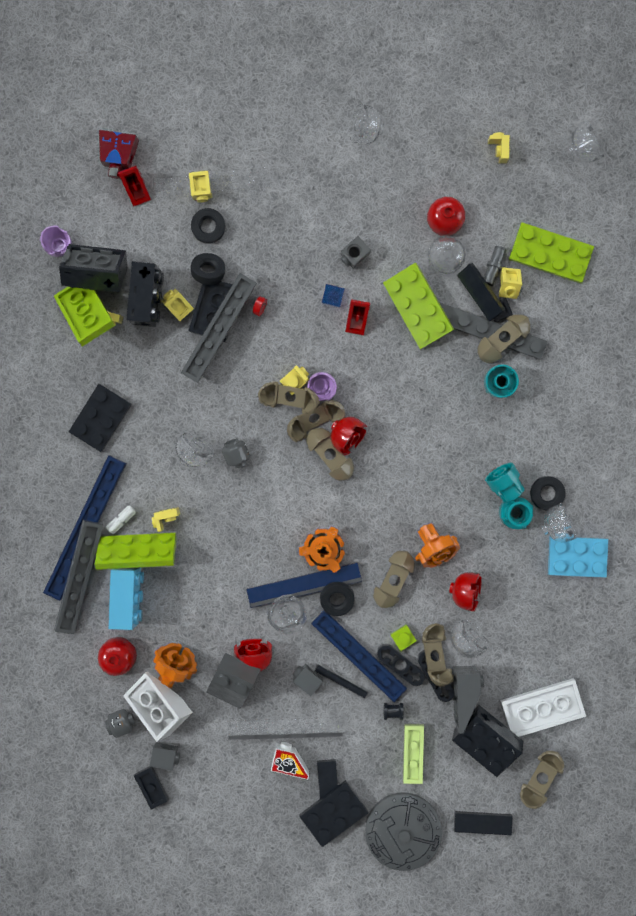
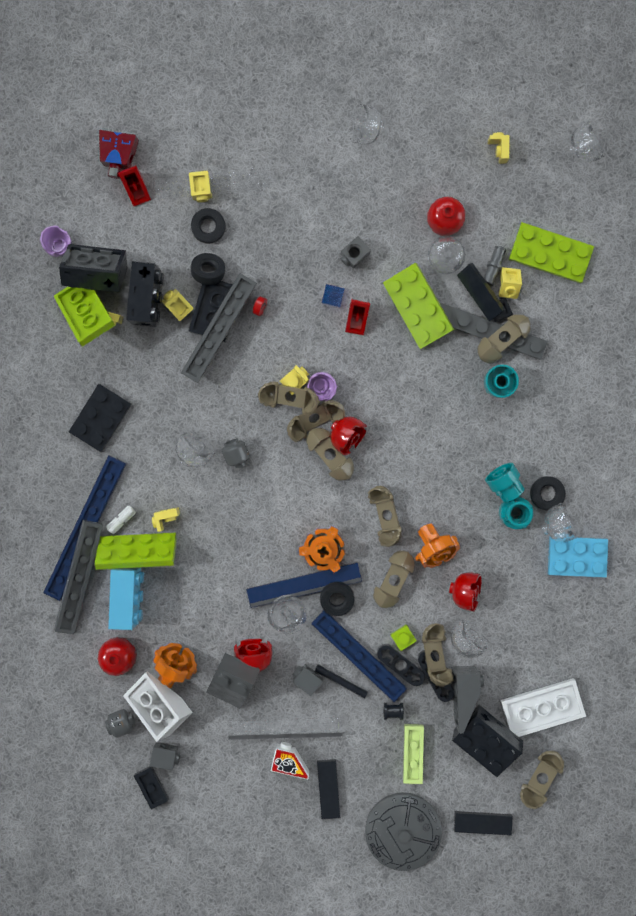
(333, 813): black plate -> none
(391, 529): none -> dark tan piece

